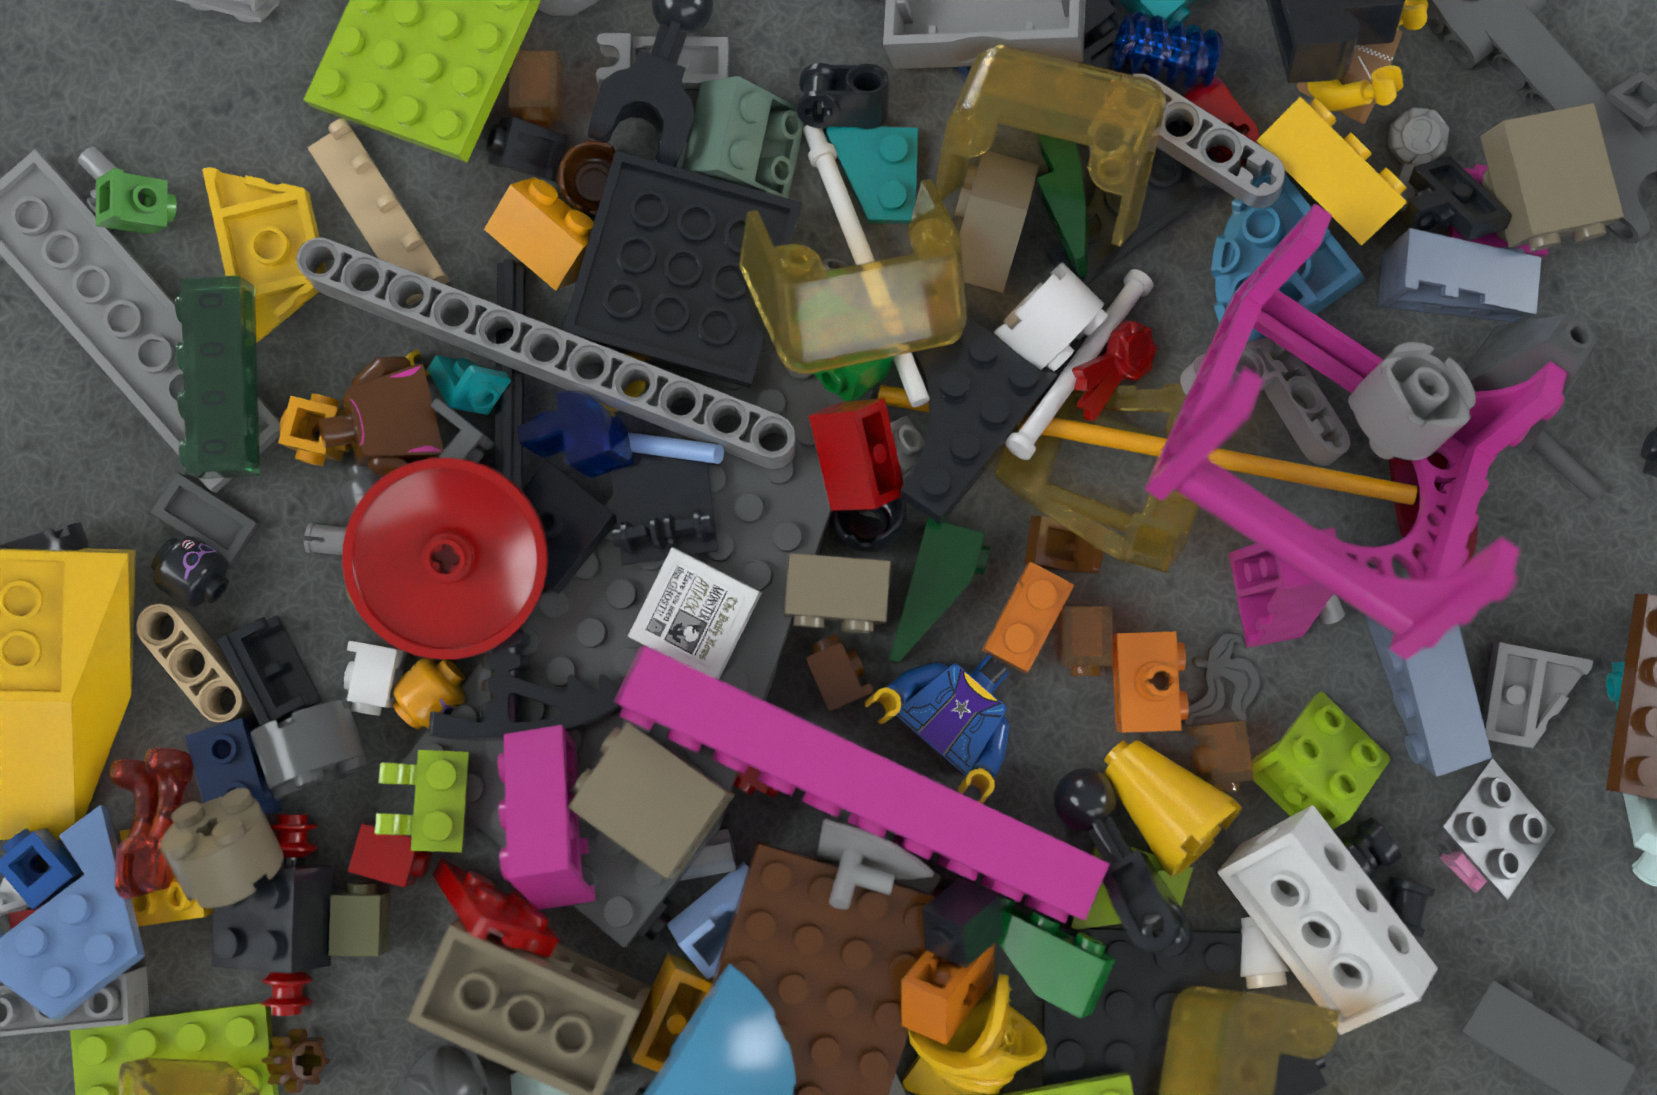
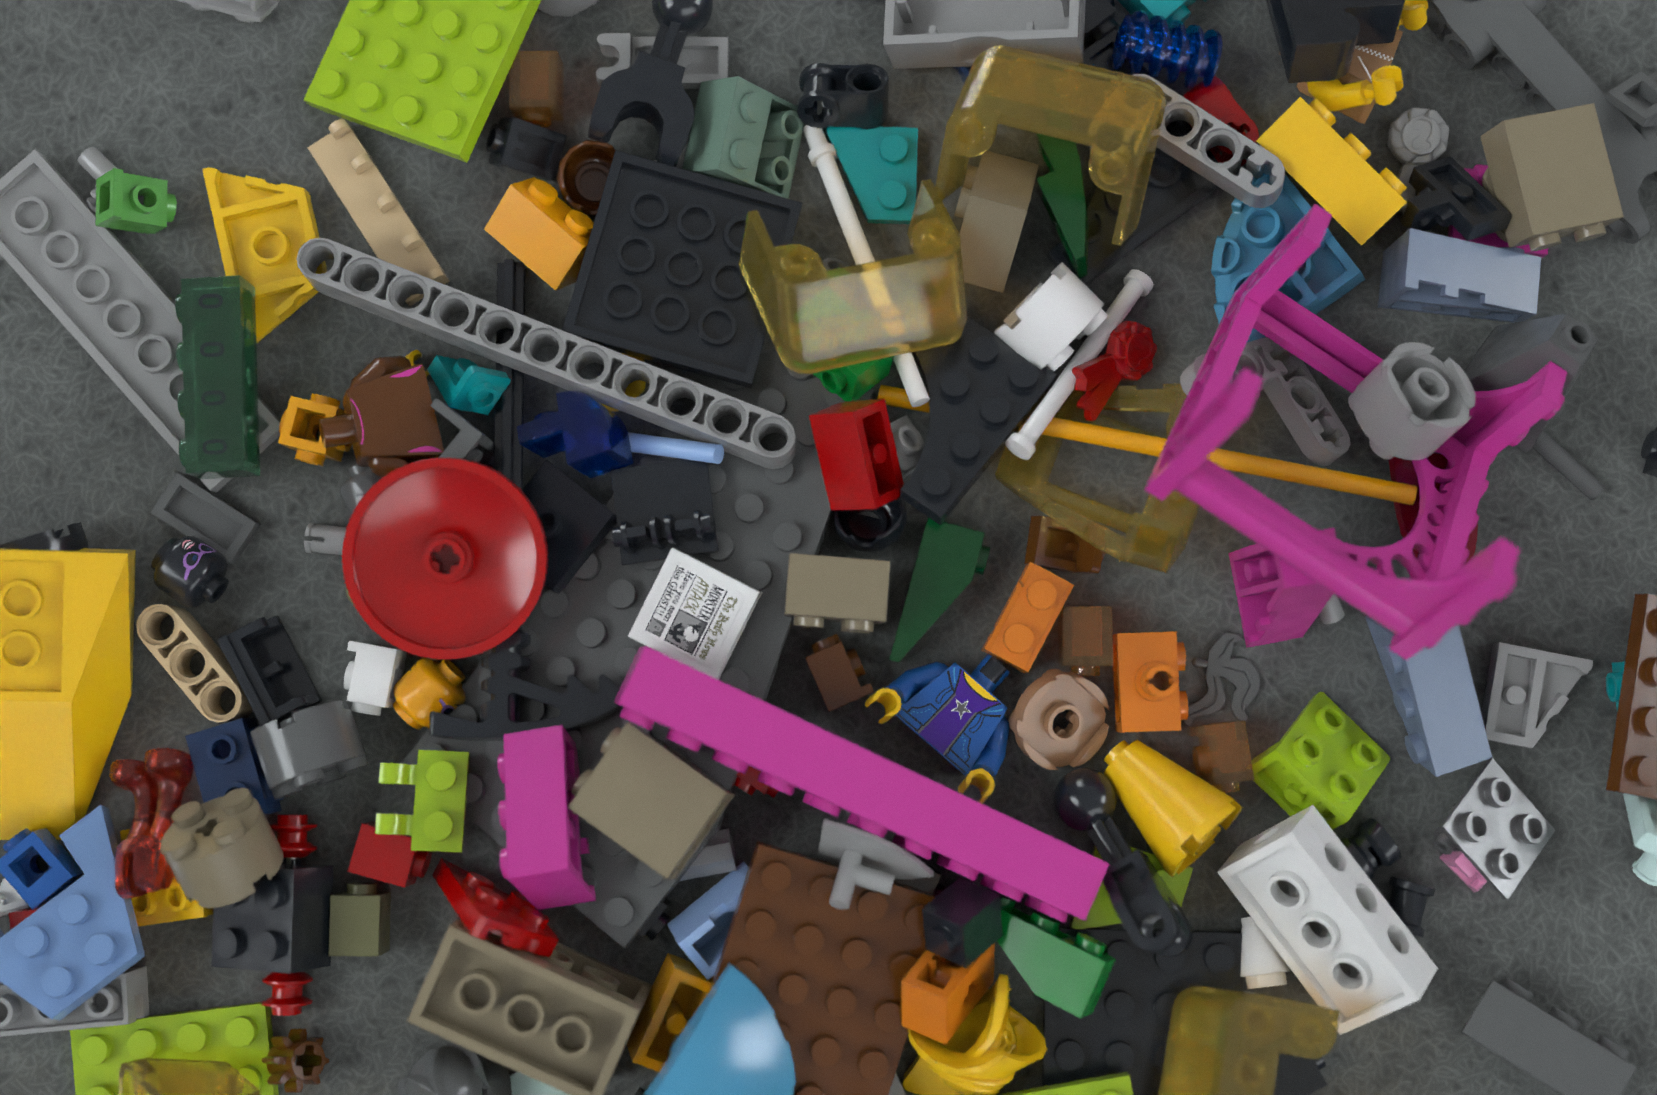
(1042, 702): none -> medium nougat plate

